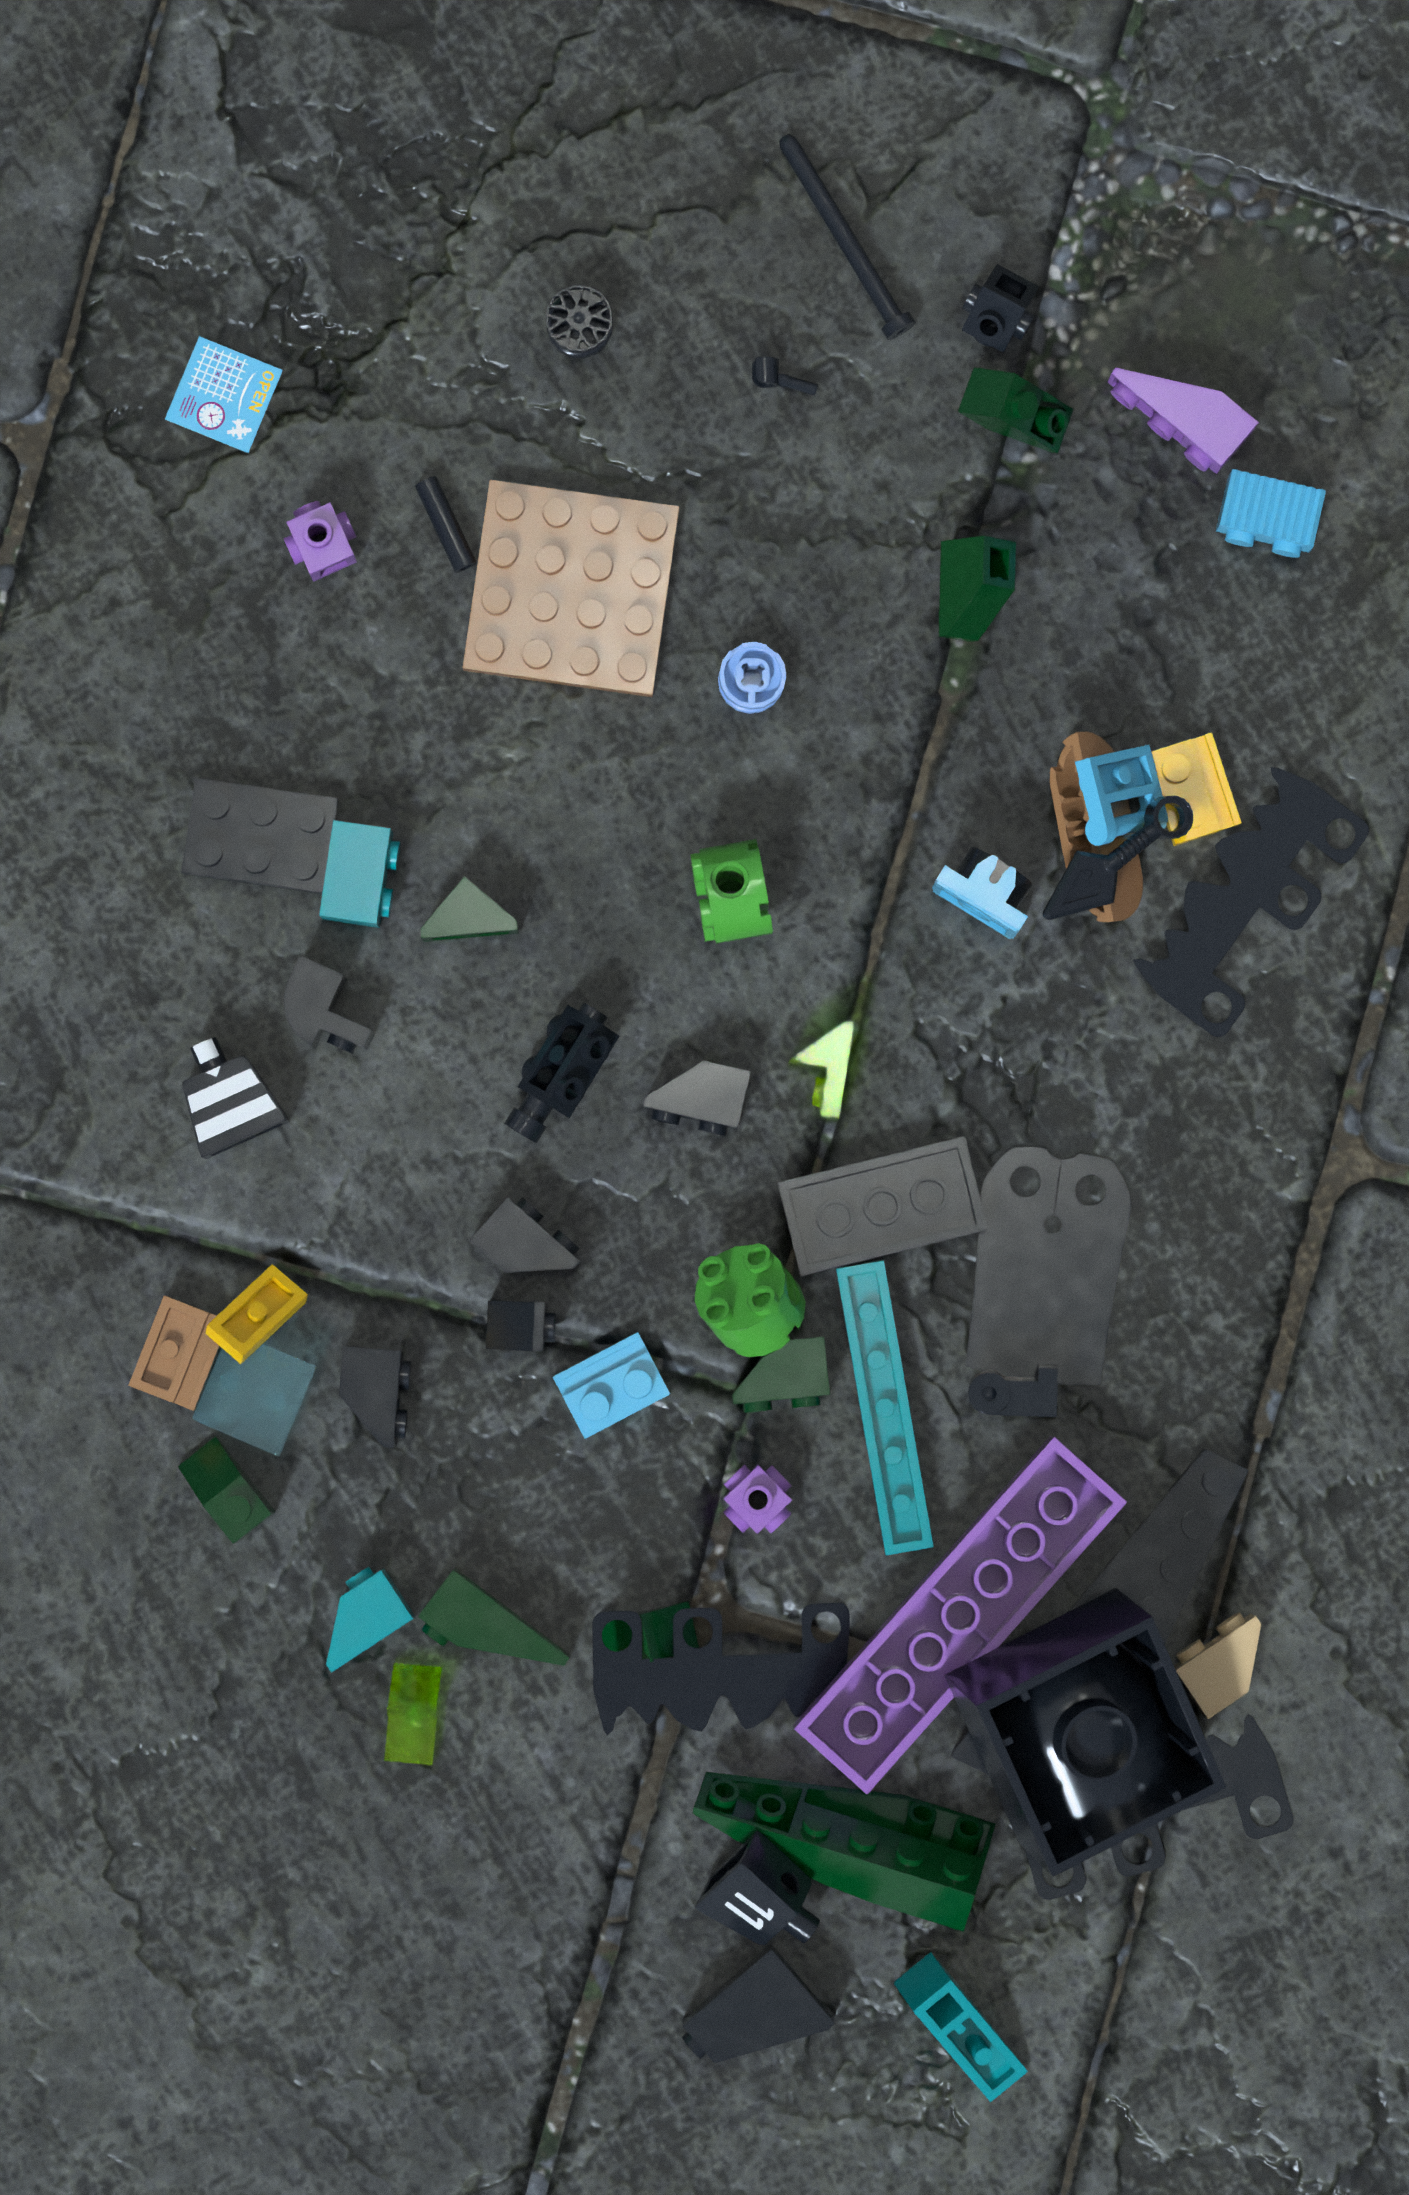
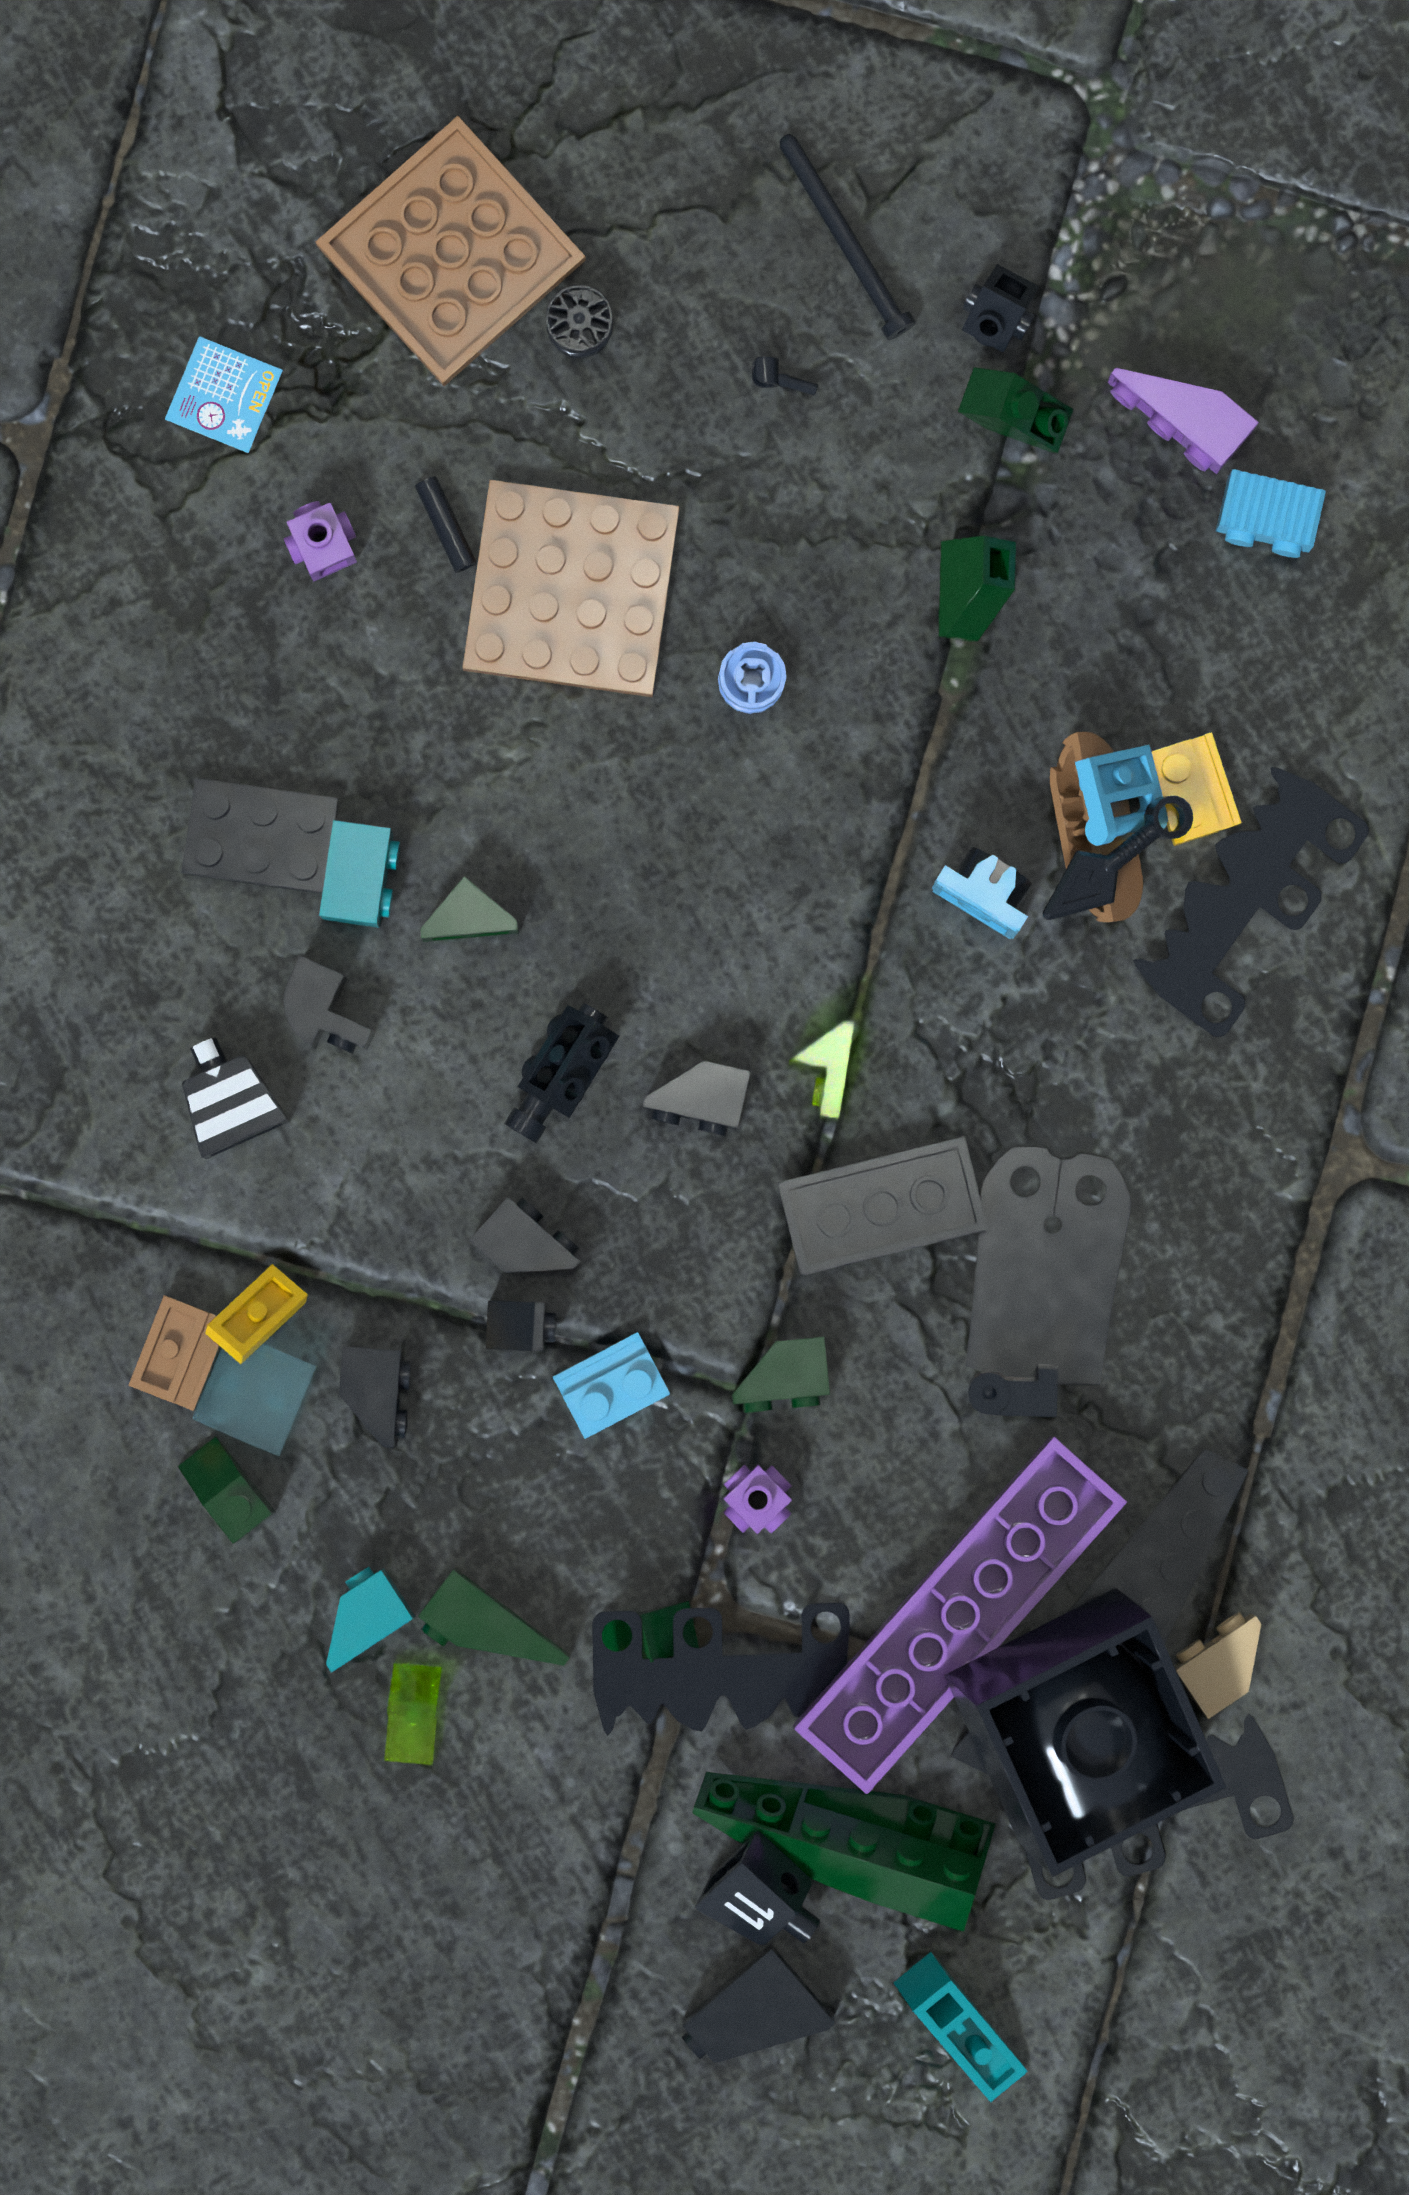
(450, 251): none -> medium nougat plate
(731, 869): bright green brick -> none
(749, 1299): bright green brick -> none
(884, 1408): teal plate -> none

